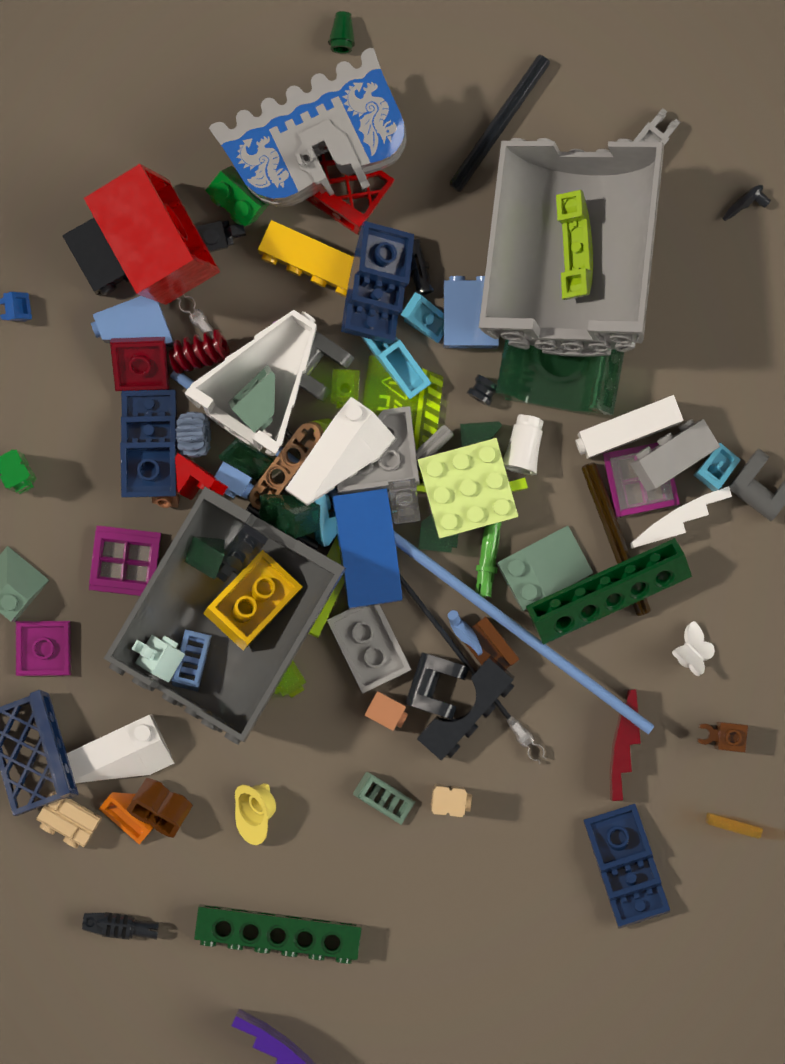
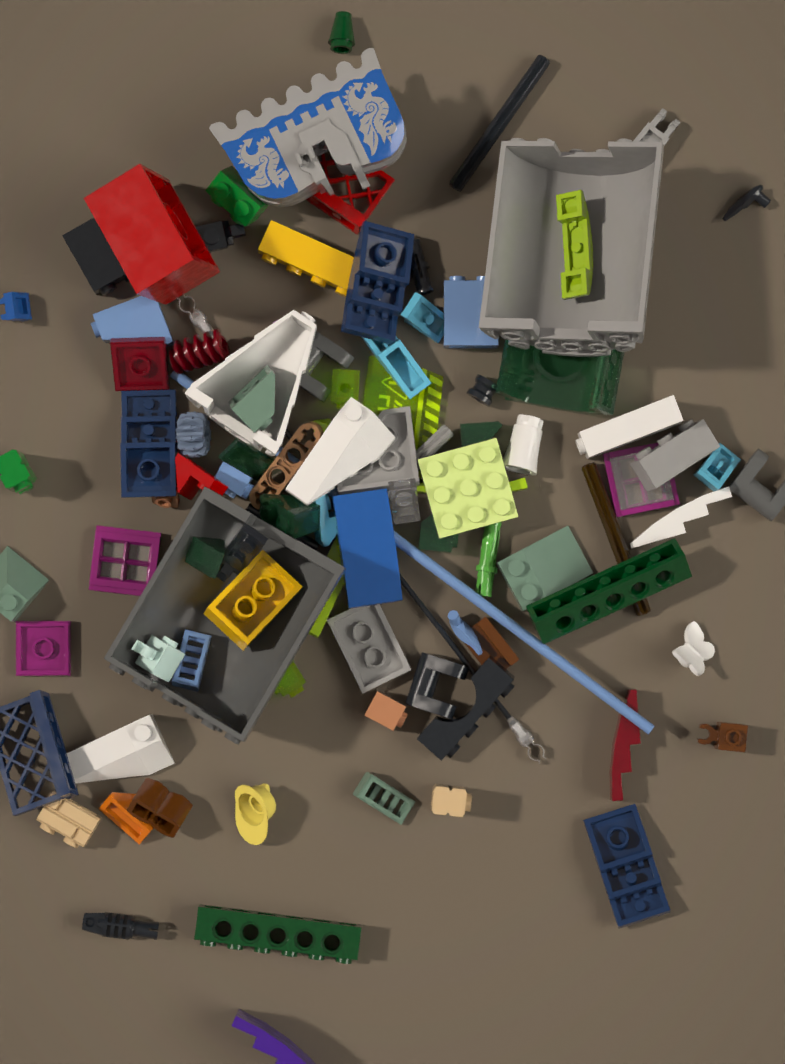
(733, 825): clear yellow tile -> none

